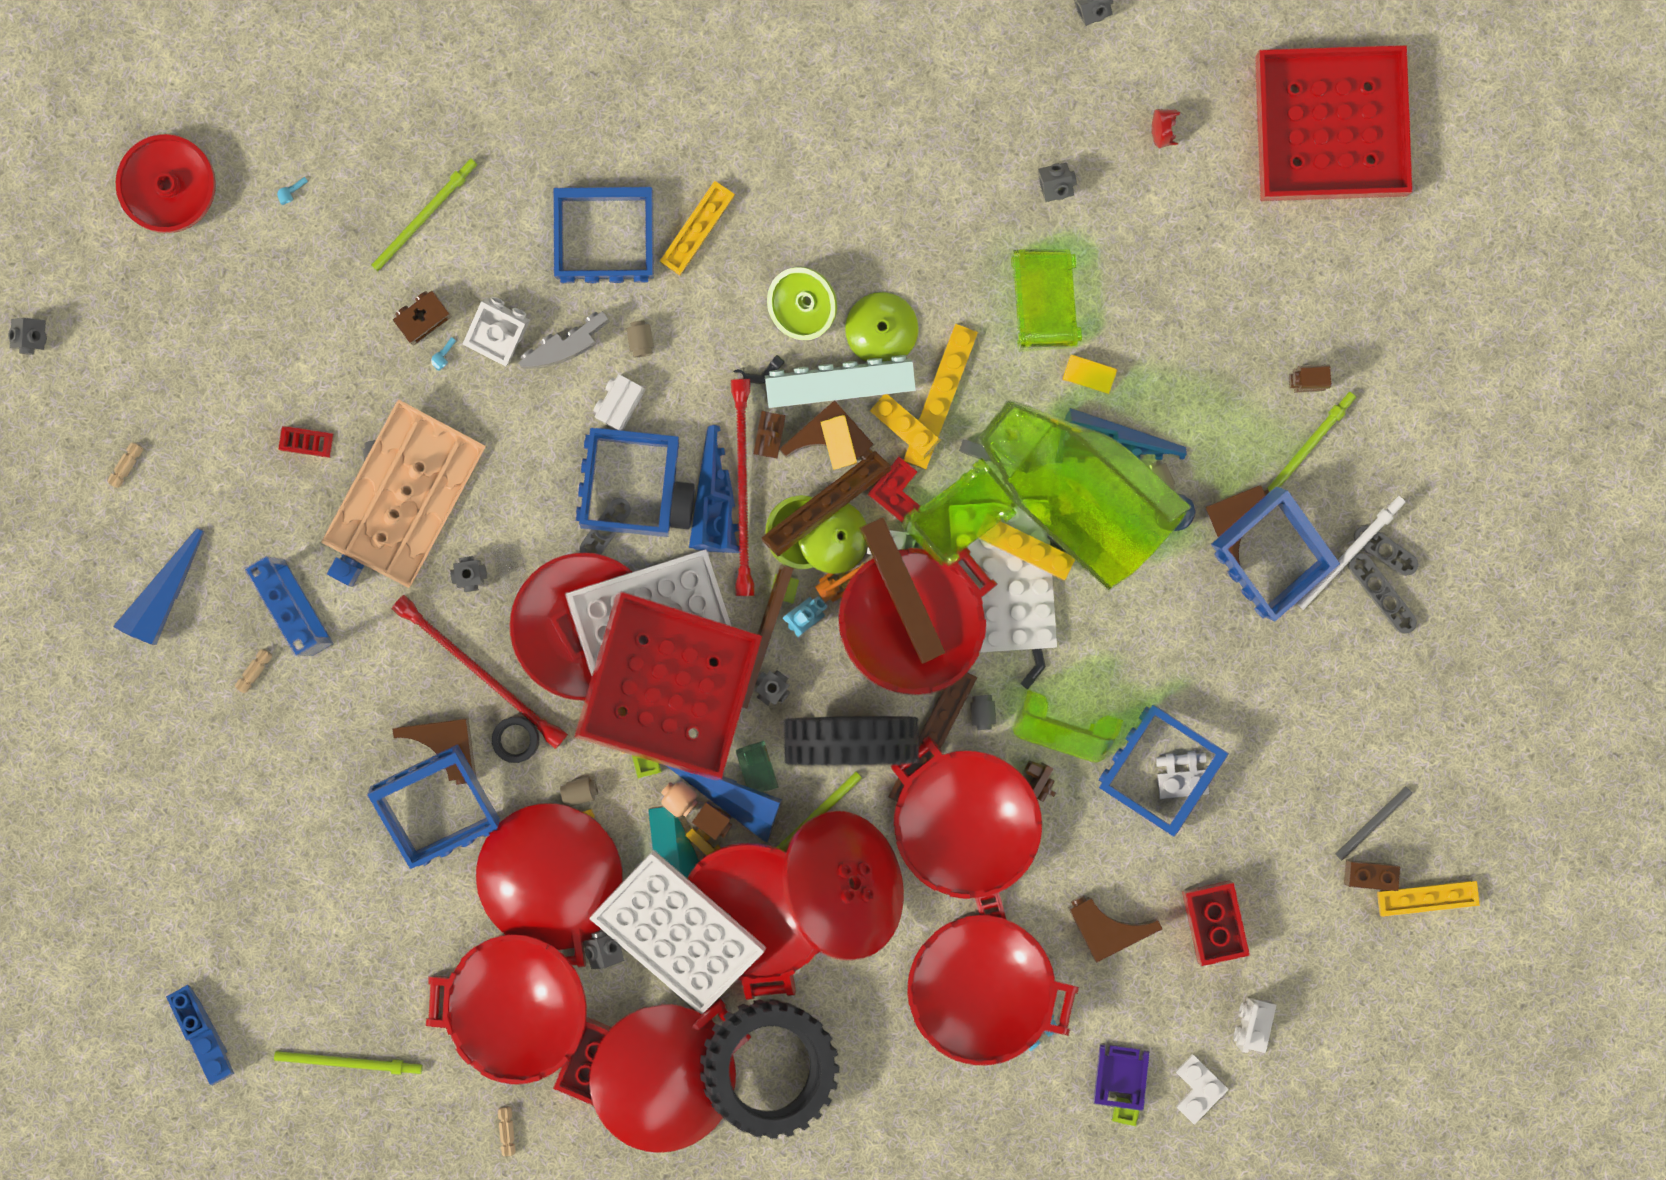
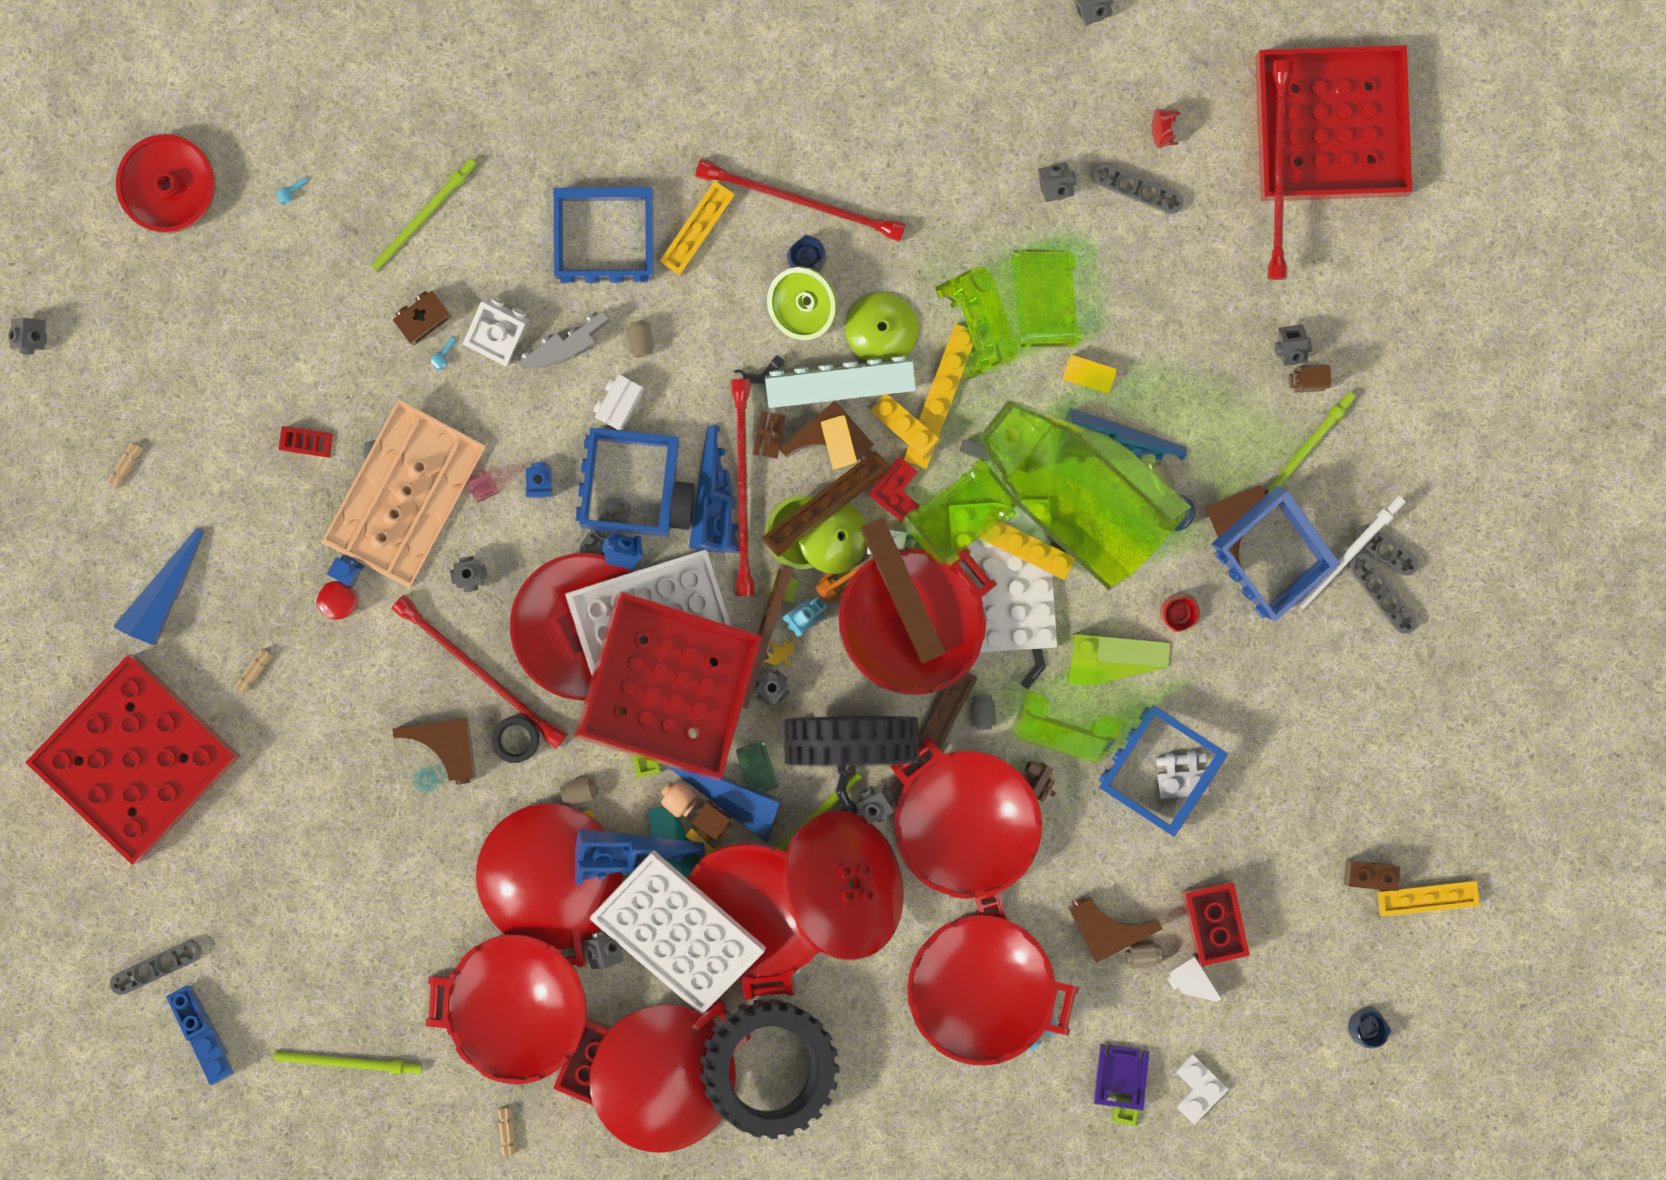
(132, 759): none -> red container
(156, 968): none -> dark grey beam
(289, 605): blue window -> none
(337, 600): none -> red hair
(415, 773): blue window -> none
(425, 788): none -> clear light blue plate
(482, 487): none -> clear pink tile
(541, 490): none -> blue brick
(607, 852): none -> blue wedge
(622, 550): none -> blue brick
(709, 171): none -> red hose
(780, 653): none -> yellow piece
(807, 253): none -> dark blue hair
(847, 804): none -> black arm
(876, 803): none -> dark grey brick
(985, 318): none -> clear neon green windscreen
(1107, 659): none -> lime wedge
(1138, 185): none -> dark grey beam
(1143, 955): none -> dark tan brick
(1180, 612): none -> red hair
(1191, 979): none -> white slope
(1255, 1025): white bracket -> none
(1282, 74): none -> red hose
(1293, 345): none -> dark grey brick
(1369, 1028): none -> dark blue hair
(1371, 825): dark grey bar -> none

